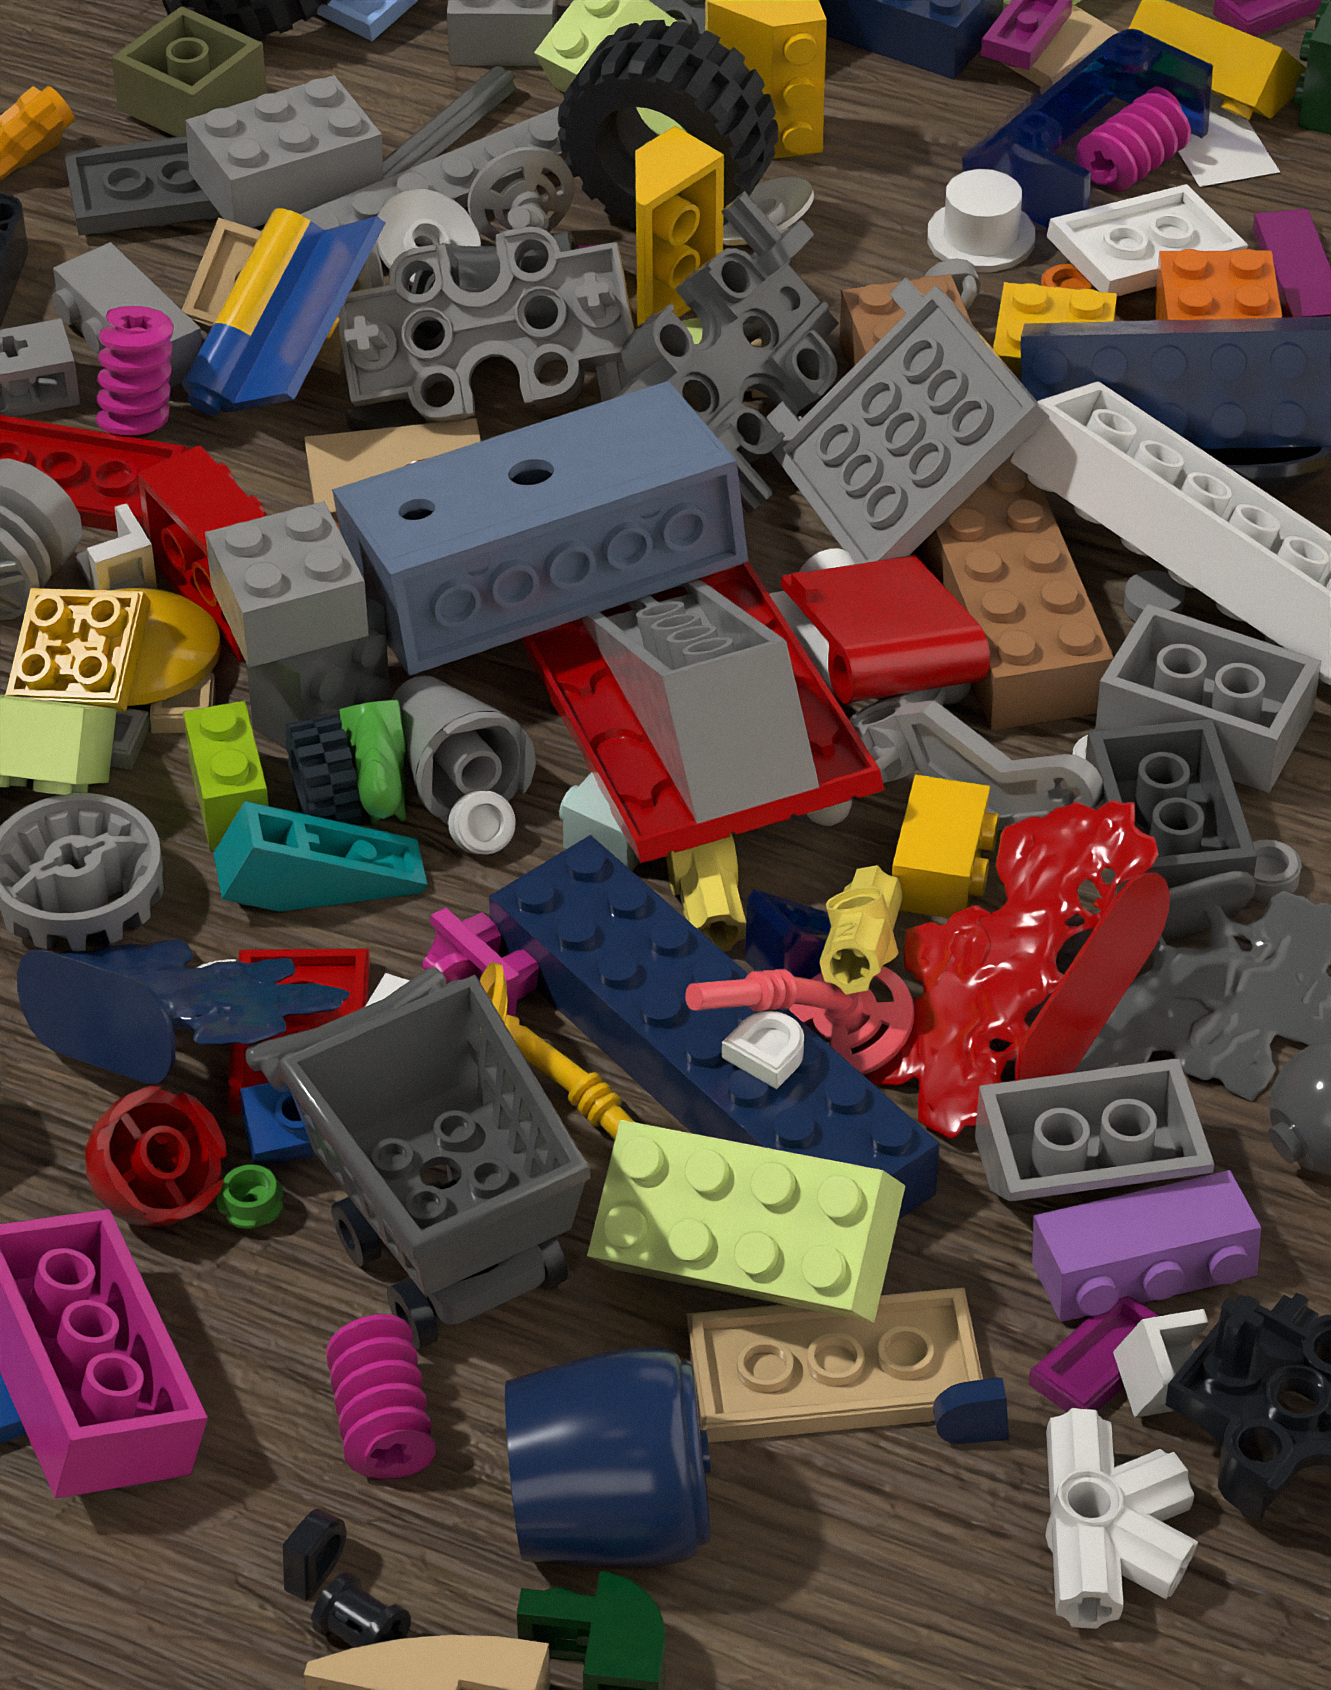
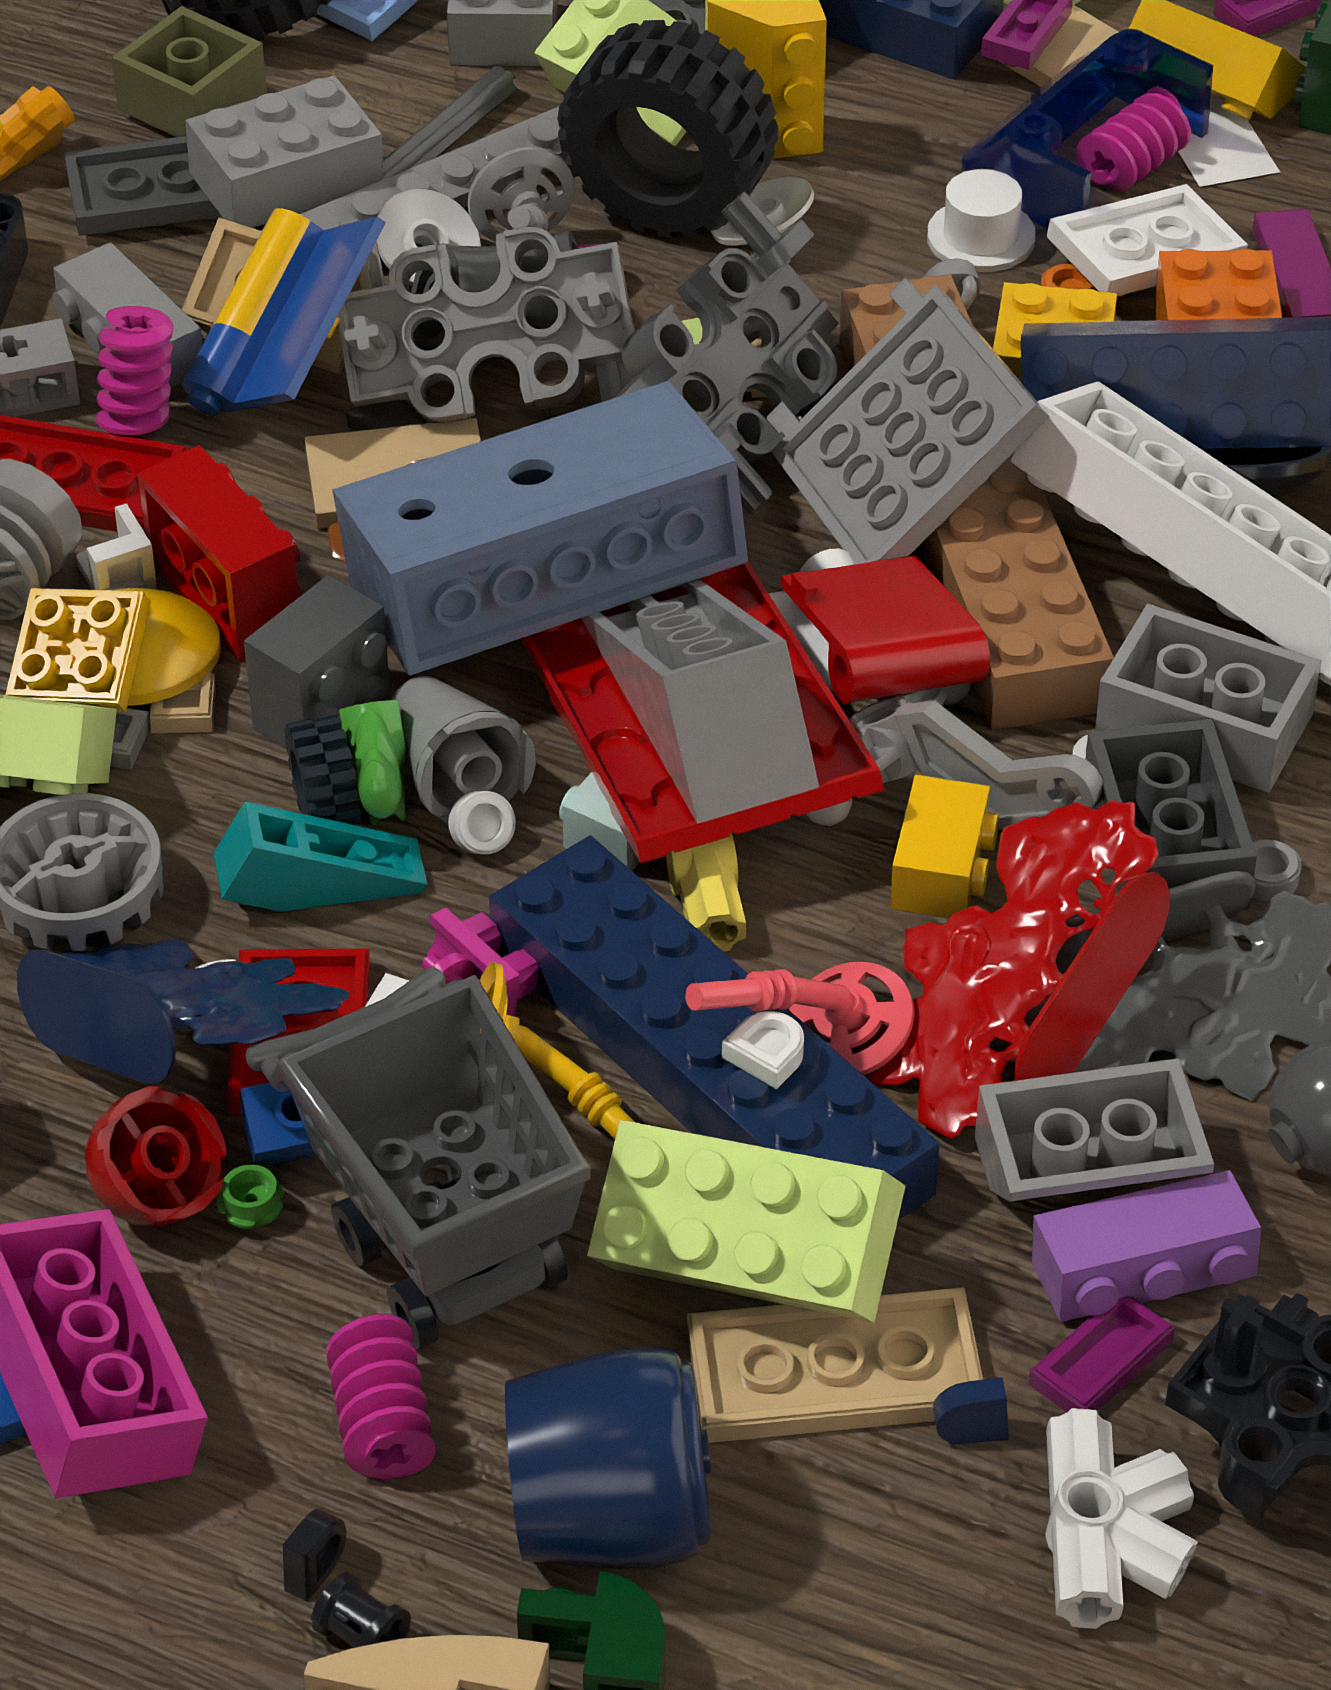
(223, 765): lime brick -> none
(287, 584): light grey brick -> none
(675, 216): yellow slope -> none
(784, 935): clear blue slope -> none
(861, 930): light yellow piece -> none
(1154, 1356): white panel -> none
(1155, 589): light grey tile -> none

